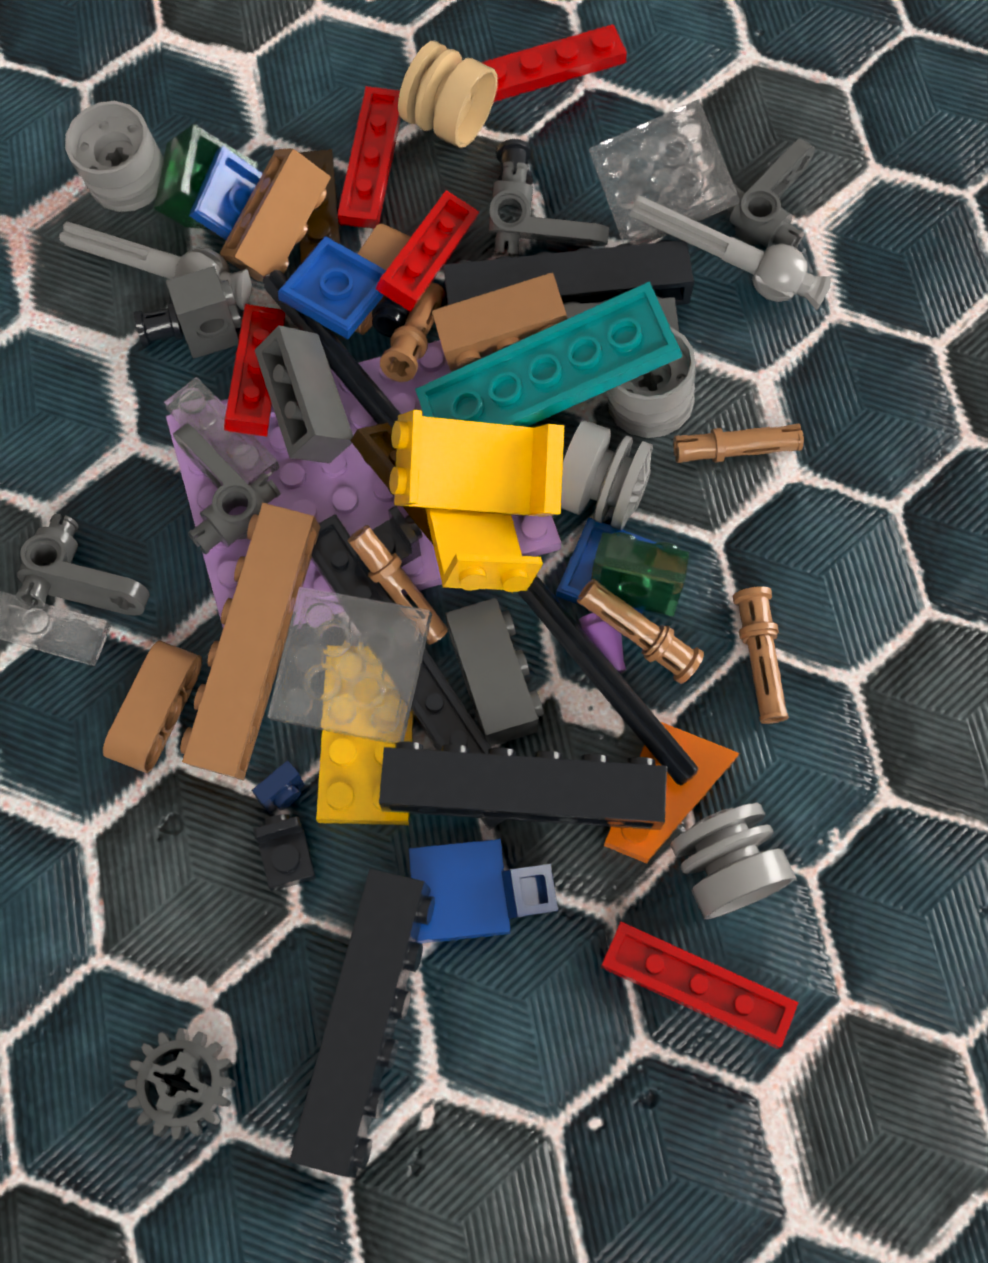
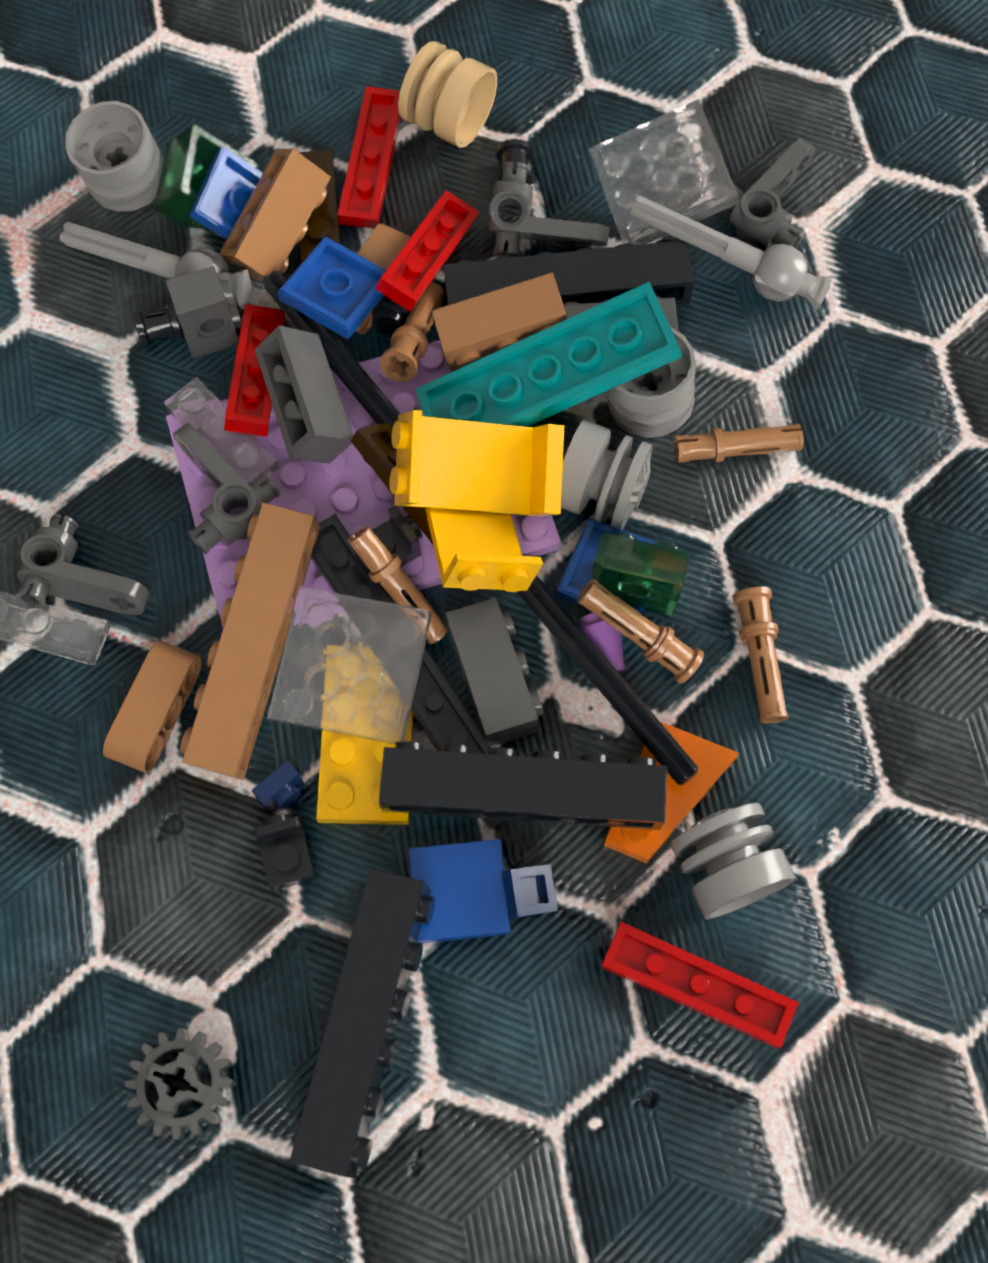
(557, 61): red plate -> none

